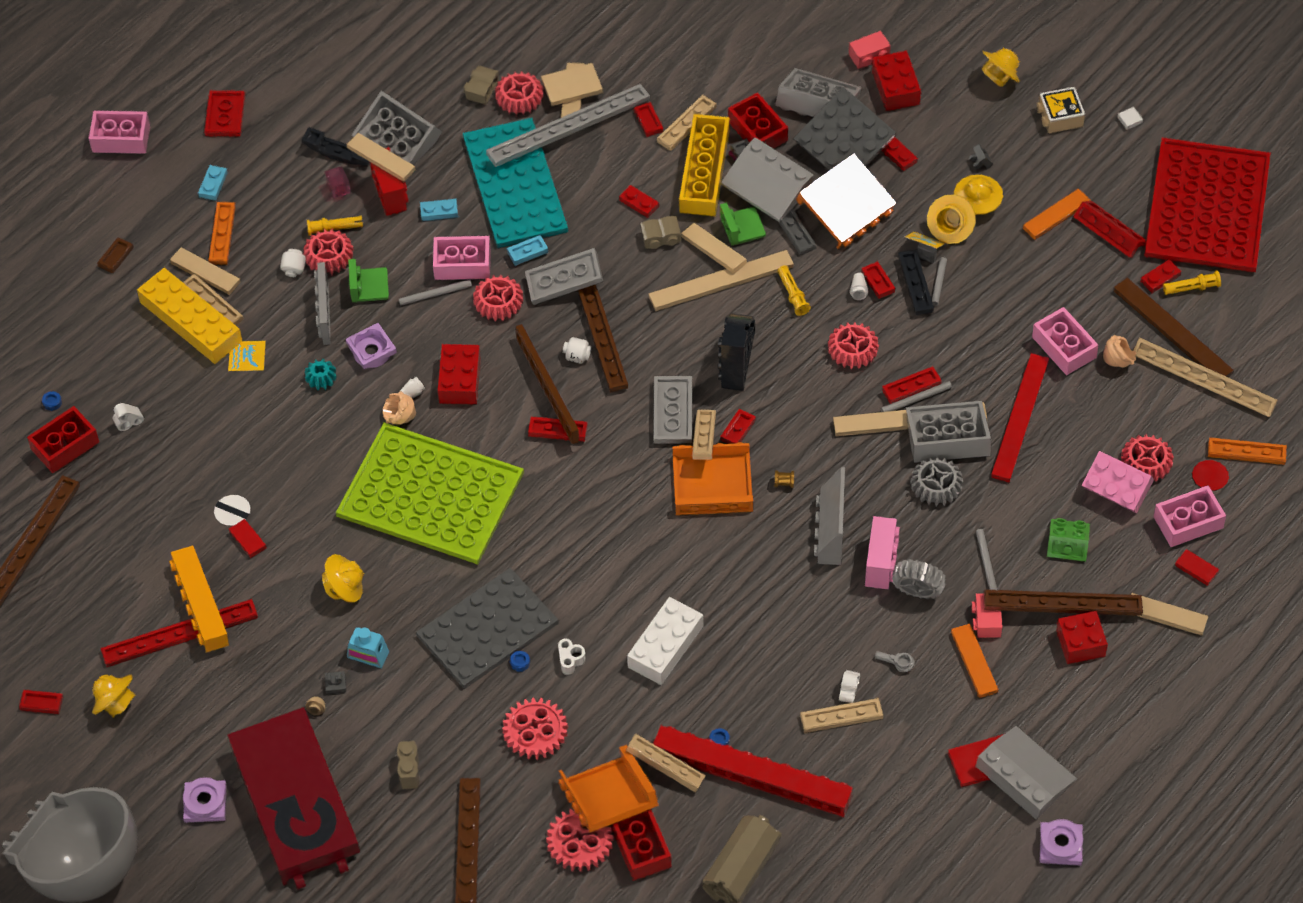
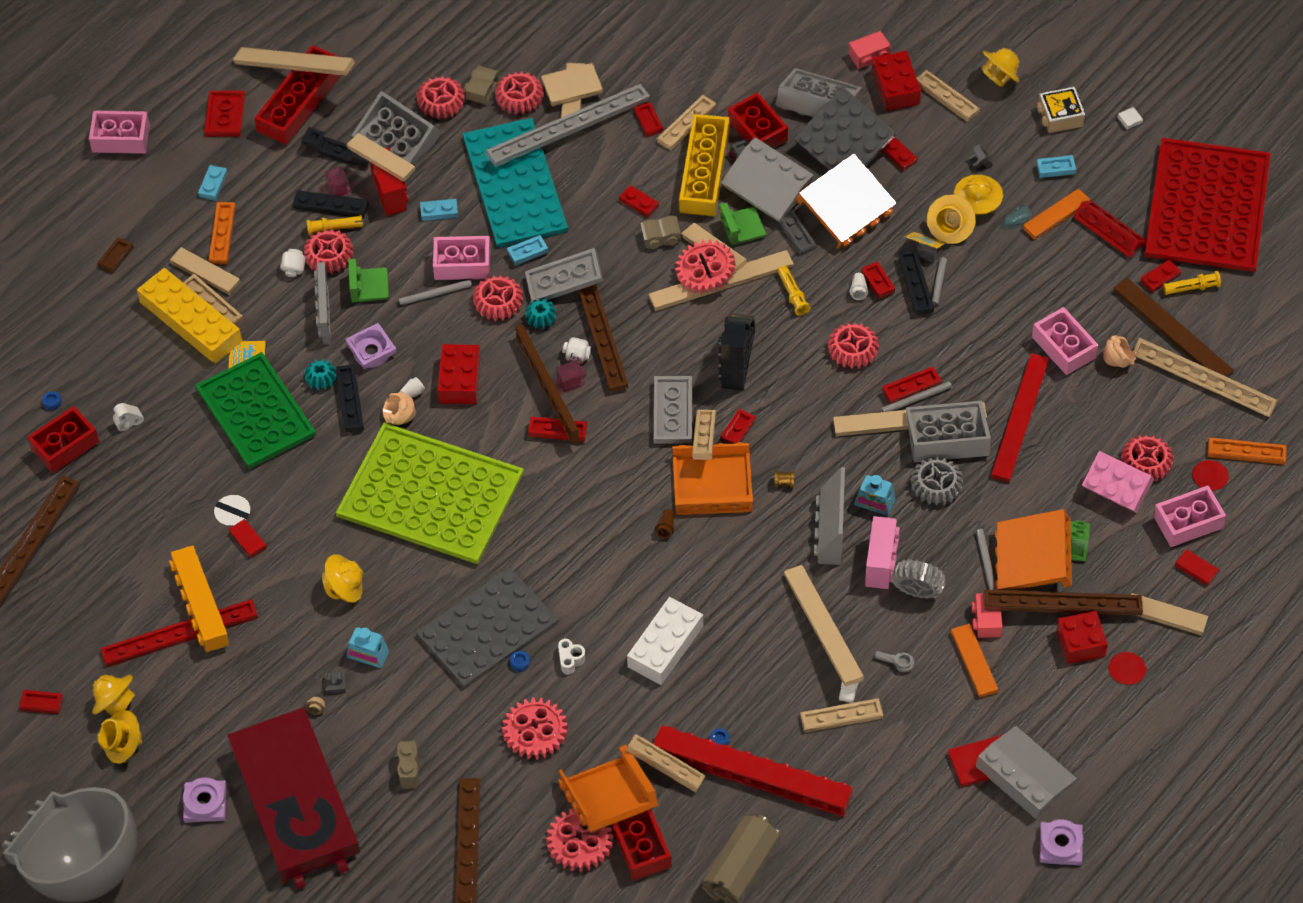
(120, 736): none -> yellow helmet
(255, 410): none -> green plate
(294, 61): none -> tan tile
(294, 101): none -> red brick
(330, 204): none -> black plate
(349, 398): none -> black plate
(439, 93): none -> coral gear
(540, 314): none -> teal gear
(571, 376): none -> clear pink brick
(665, 525): none -> reddish brown cone
(722, 259): none -> coral gear
(823, 626): none -> tan tile
(876, 495): none -> medium azure torso
(947, 96): none -> tan tile
(1019, 215): none -> clear light blue cone
(1034, 551): none -> orange panel
(1056, 166): none -> medium azure plate
(1127, 668): none -> red sticker

